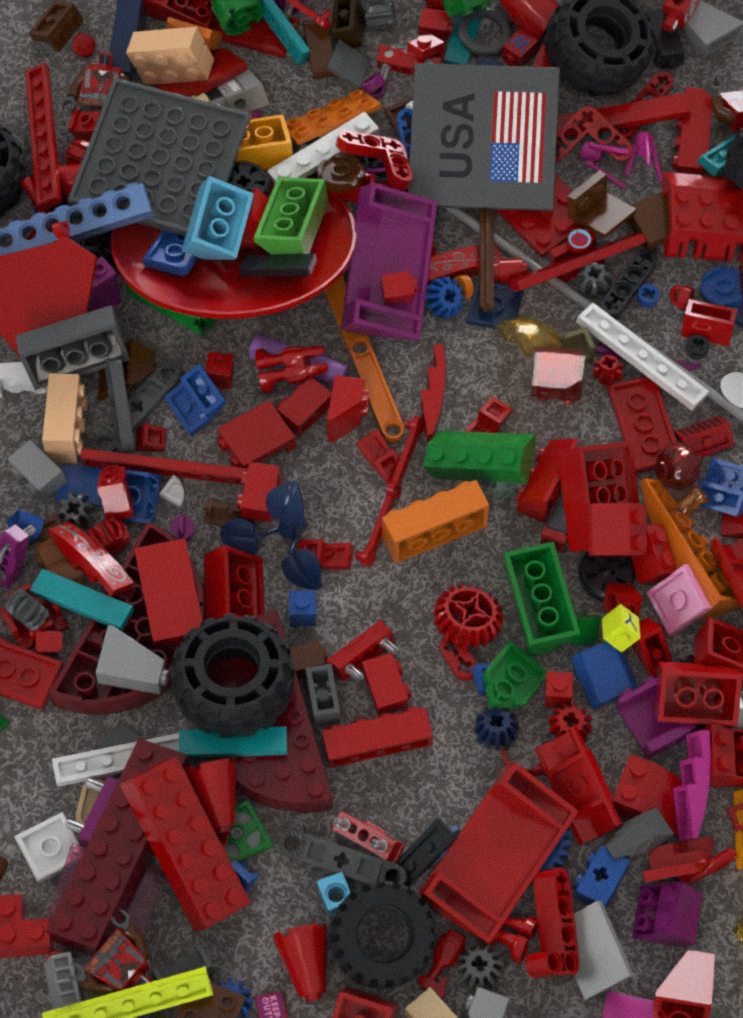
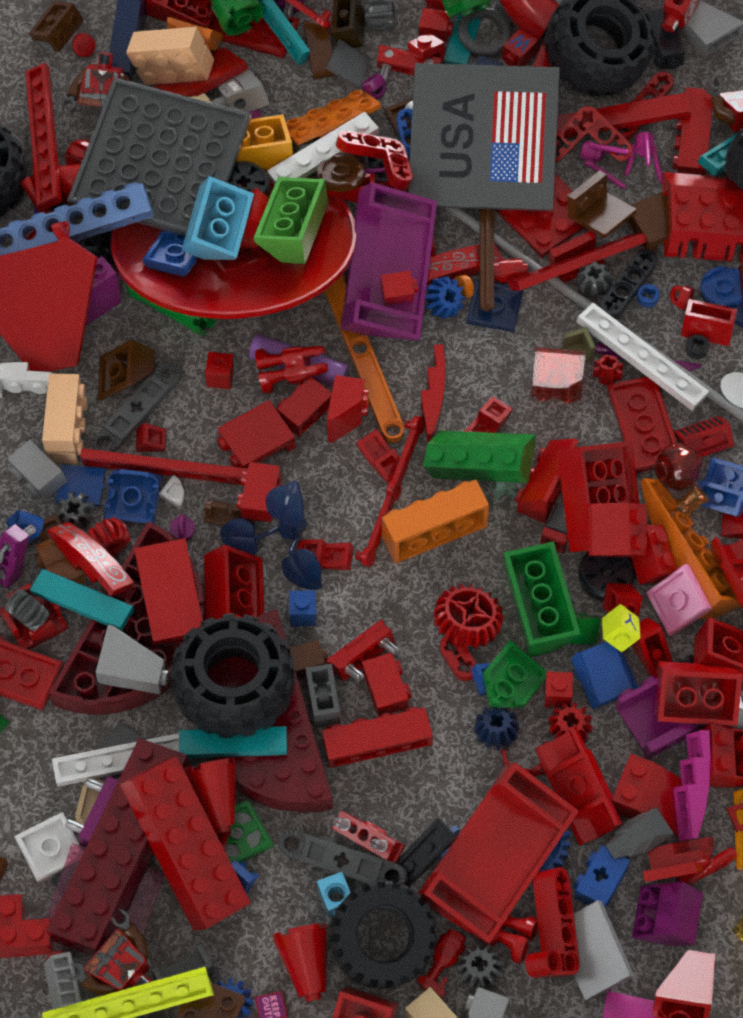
(48, 641): red slope -> none
(72, 346): dark grey slope -> none
(83, 124): red brick -> none
(115, 492): red pin -> none
(119, 405): dark grey beam -> none
(195, 400): blue slope -> none
(278, 265): black tile -> none
(529, 334): clear yellow brick -> none
(579, 241): red tile -> none

